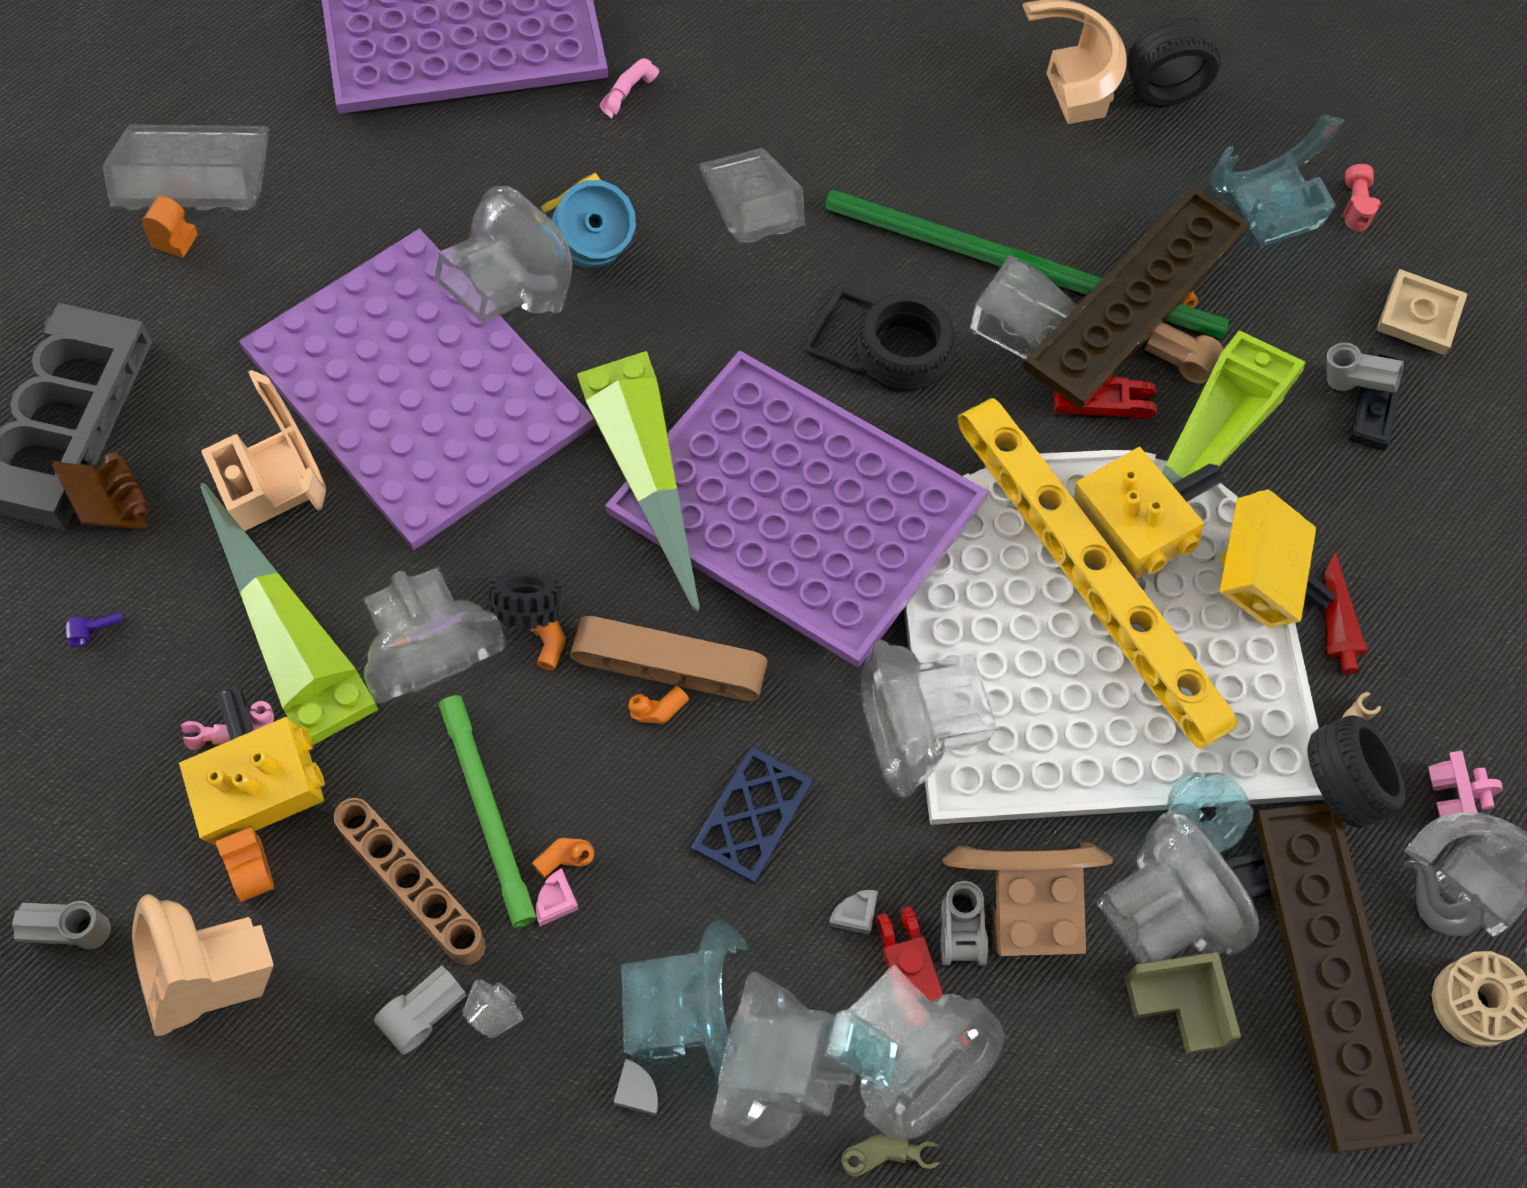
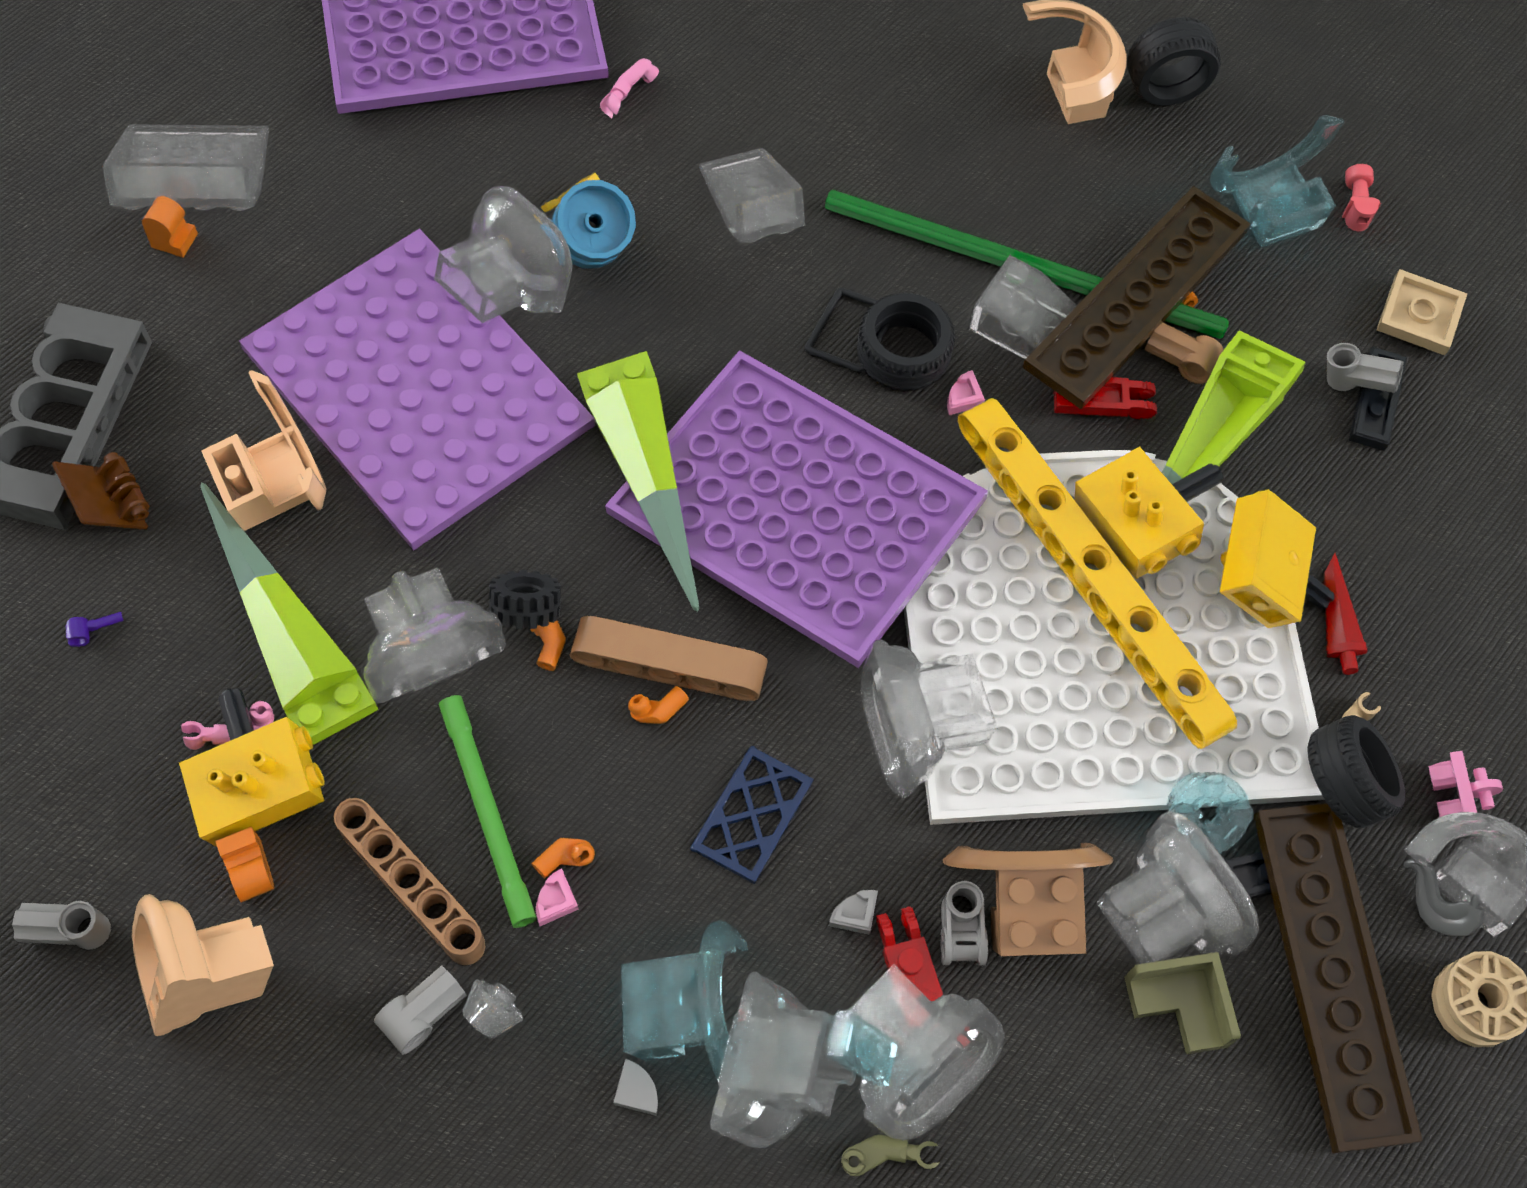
(964, 394): none -> bright pink tile

